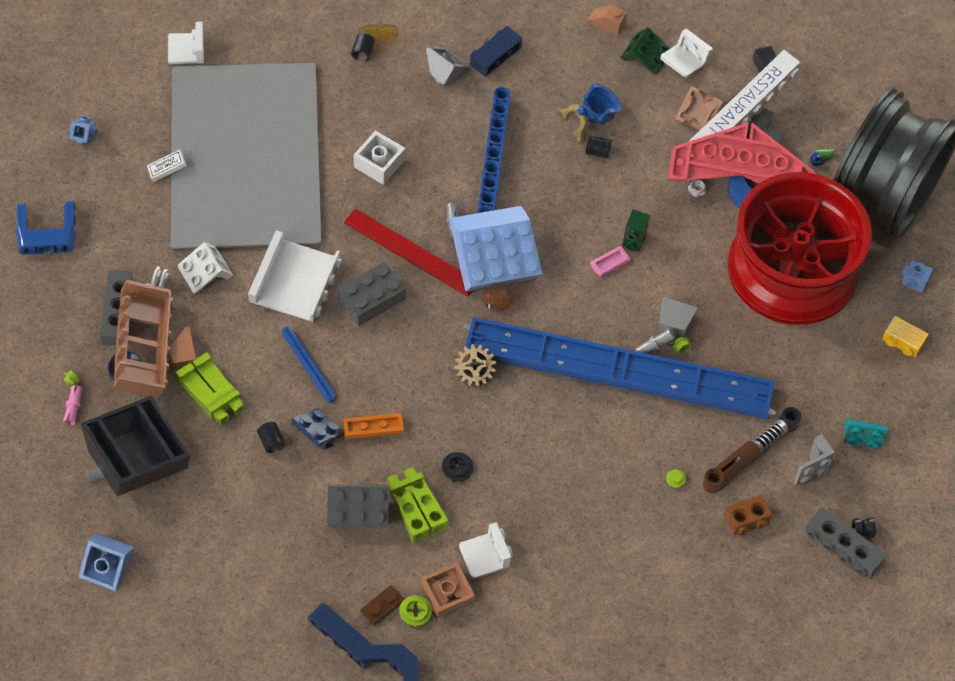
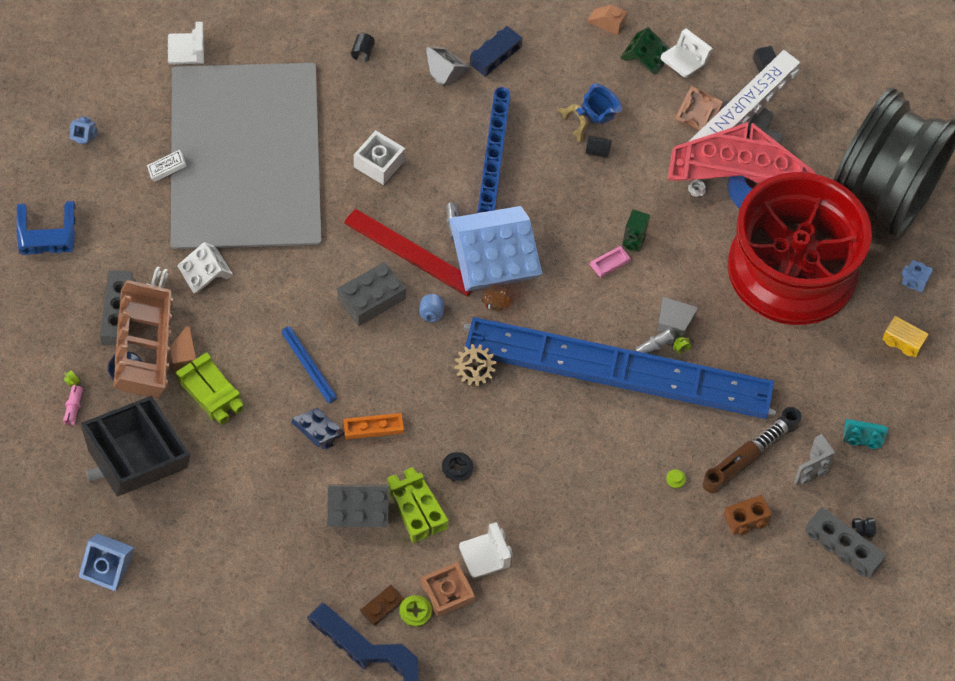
(270, 435): black piece -> none
(294, 278): white panel -> none
(381, 31): clear yellow slope -> none
(431, 308): none -> medium blue head
(818, 156): arm -> none

